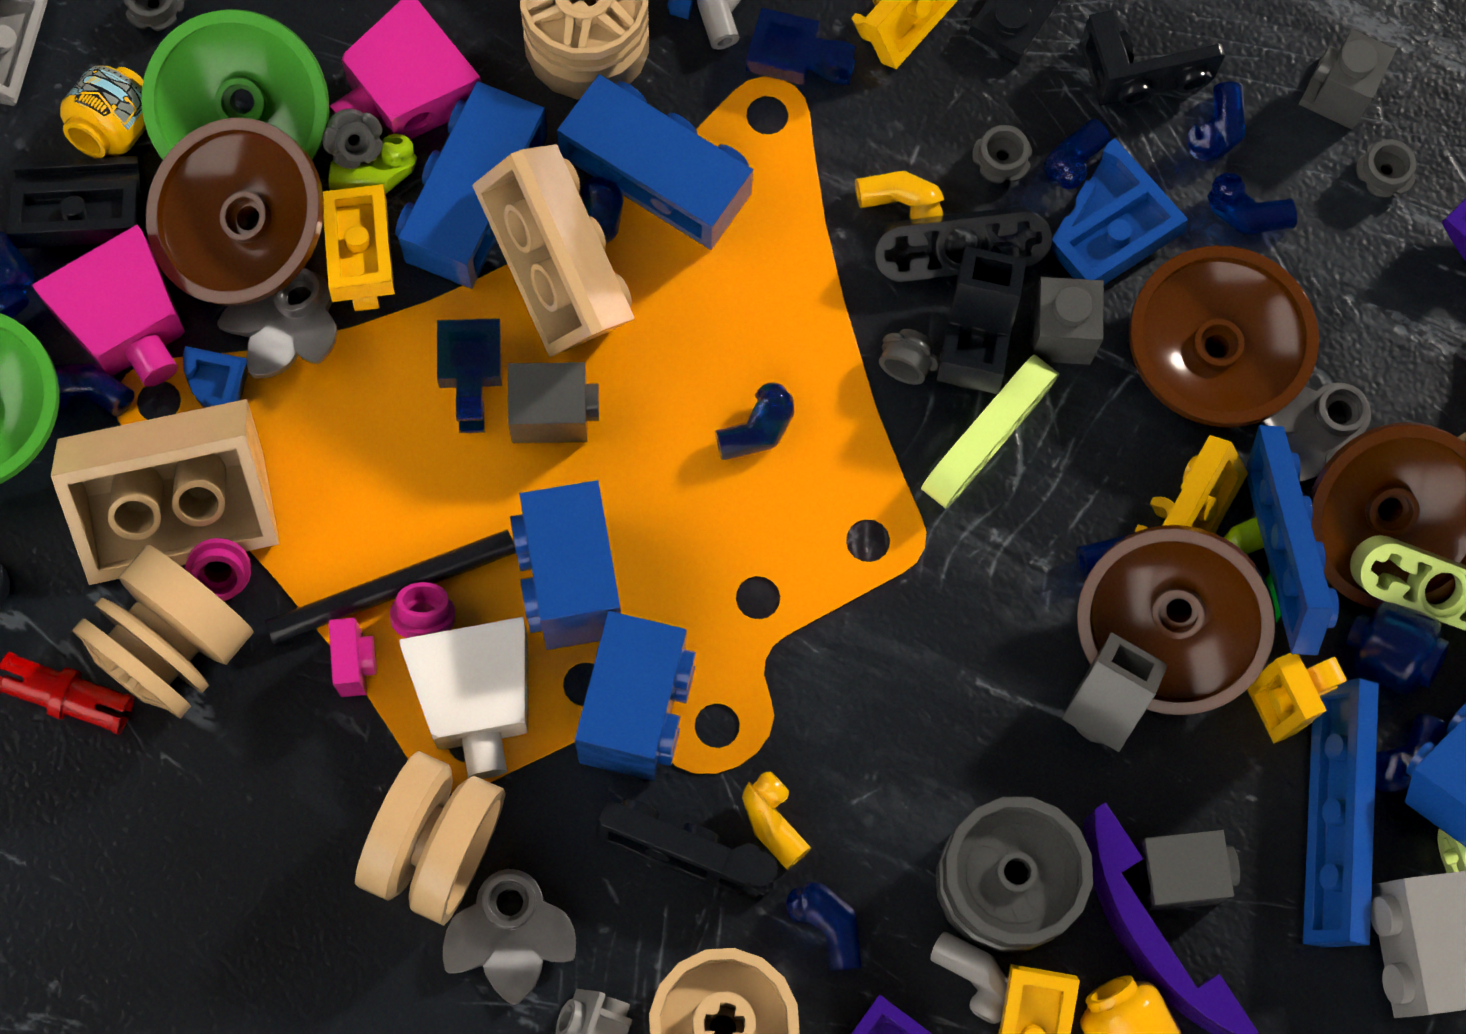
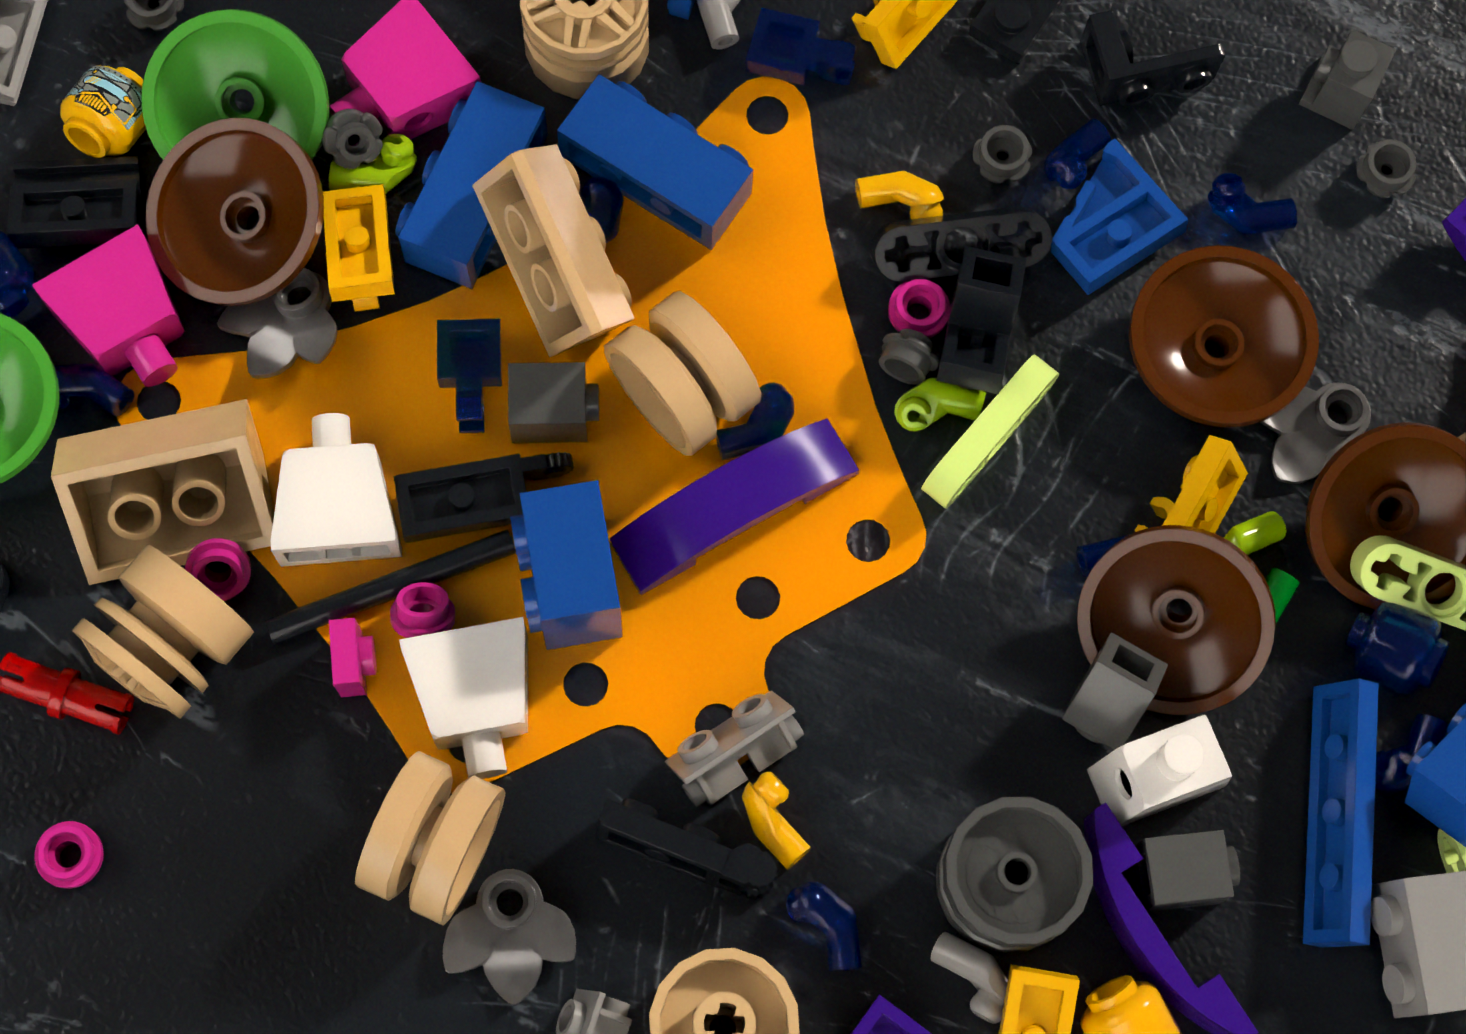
(54, 841): none -> dark pink plate
(214, 376): blue tile -> none
(332, 500): none -> white torso
(470, 494): none -> black hinge
(632, 695): blue brick -> none
(683, 373): none -> tan wheel
(731, 501): none -> dark purple slope
(758, 728): none -> light grey hinge
(919, 292): none -> dark pink plate
(935, 399): none -> lime arm
(1066, 320): dark grey brick -> none
(1161, 770): none -> white torso
(1224, 129): clear blue arm -> none
(1289, 541): blue plate -> none
(1290, 694): yellow plate -> none

